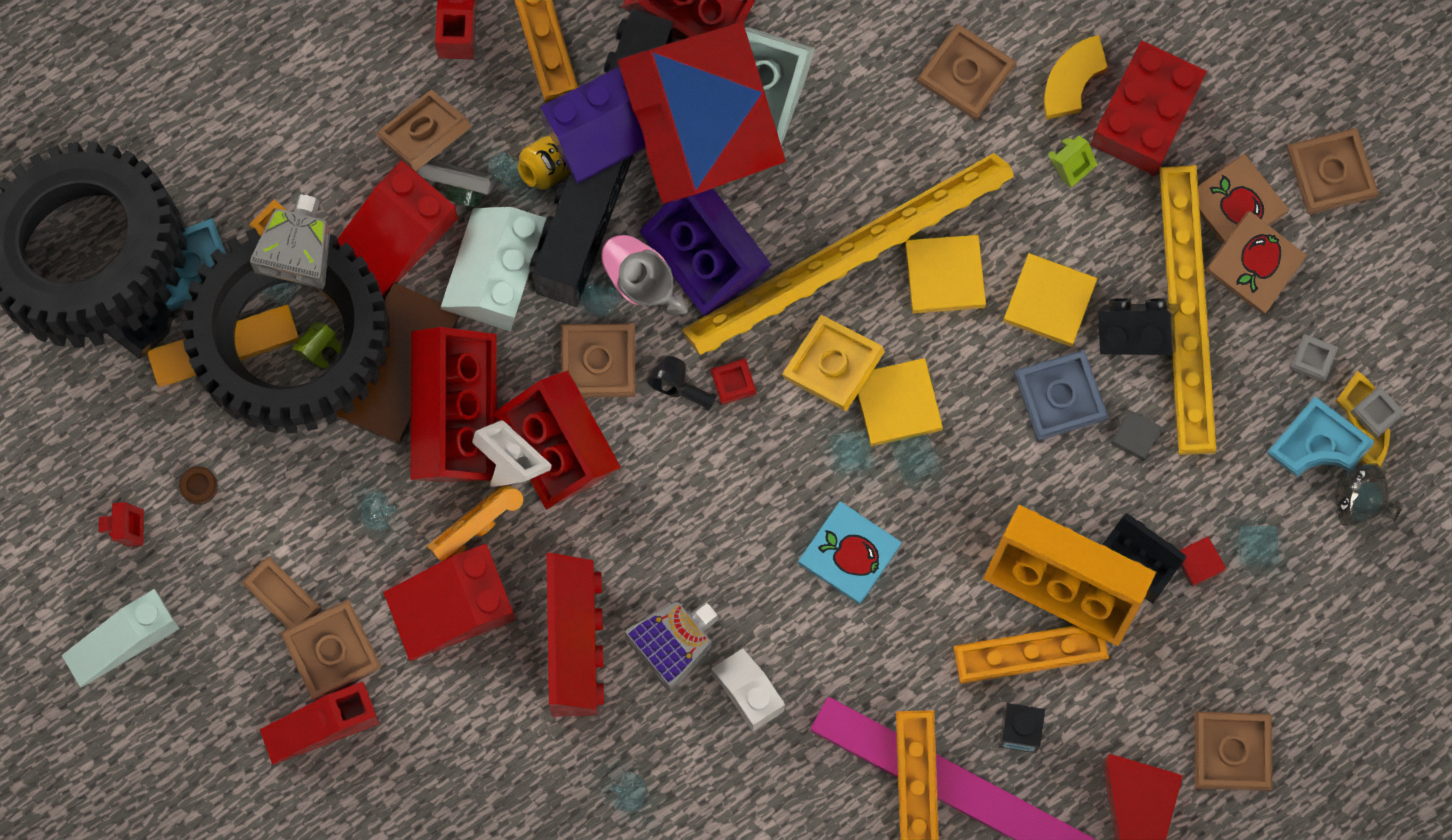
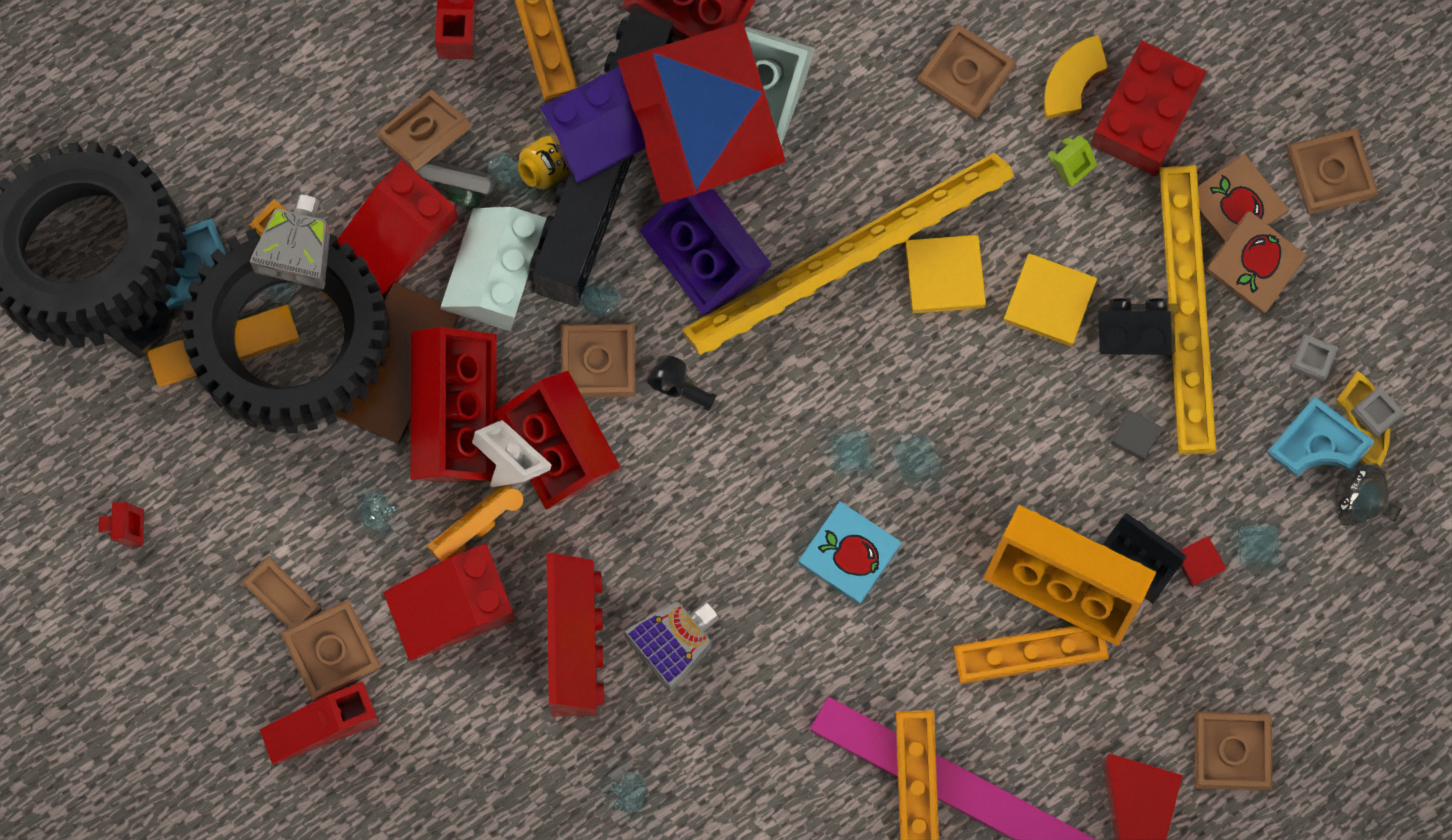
(120, 638): light aqua slope -> none
(198, 485): reddish brown tile -> none
(314, 341): lime tile -> none
(640, 274): light grey hair -> none
(733, 381): red tile -> none
(749, 689): white slope -> none
(833, 363): yellow tile -> none
(899, 403): yellow tile -> none
(1021, 728): black brick -> none
(1061, 395): sand blue tile -> none

